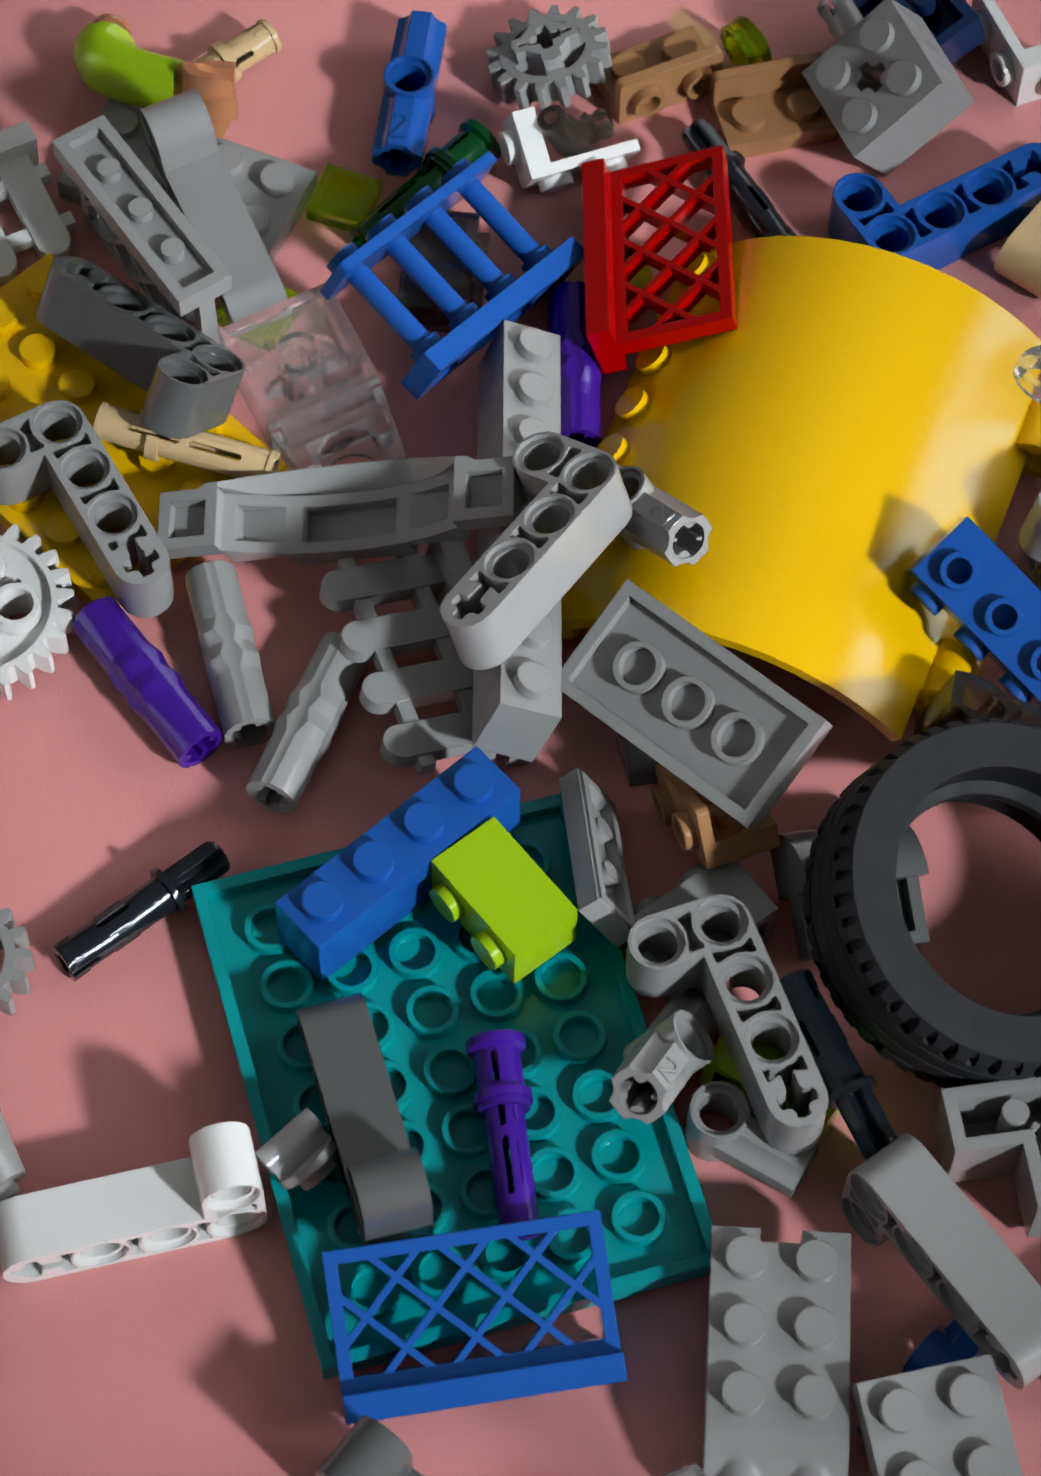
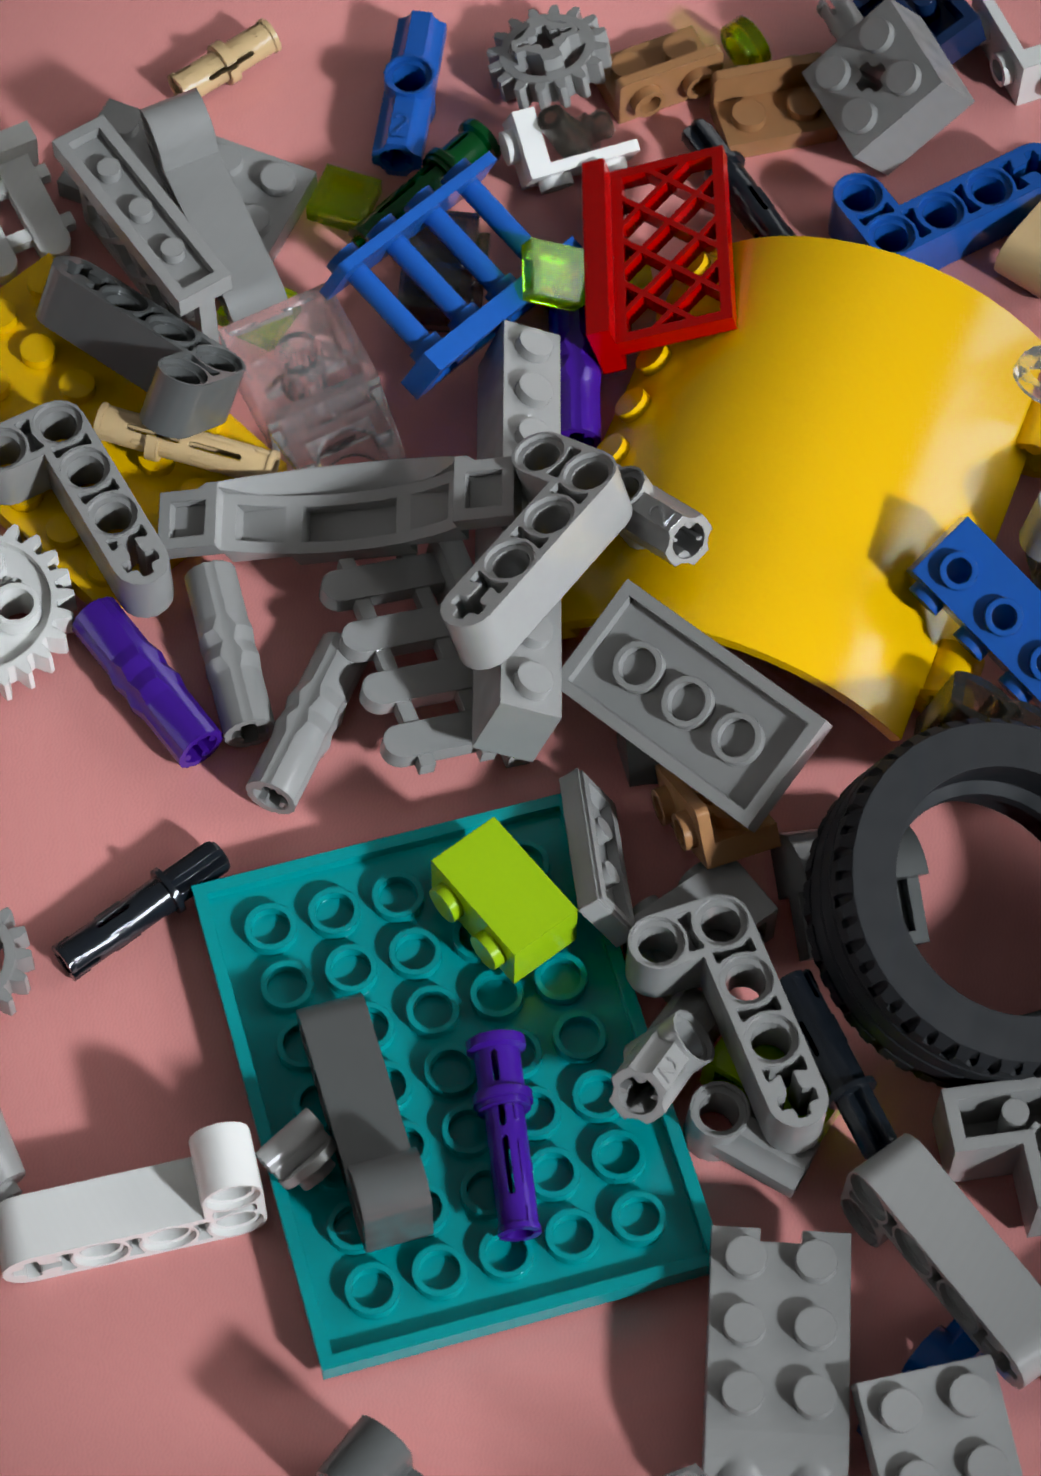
(137, 77): lime piece -> none
(389, 866): blue brick -> none
(483, 1377): blue fence -> none
(553, 274): none -> clear neon green tile

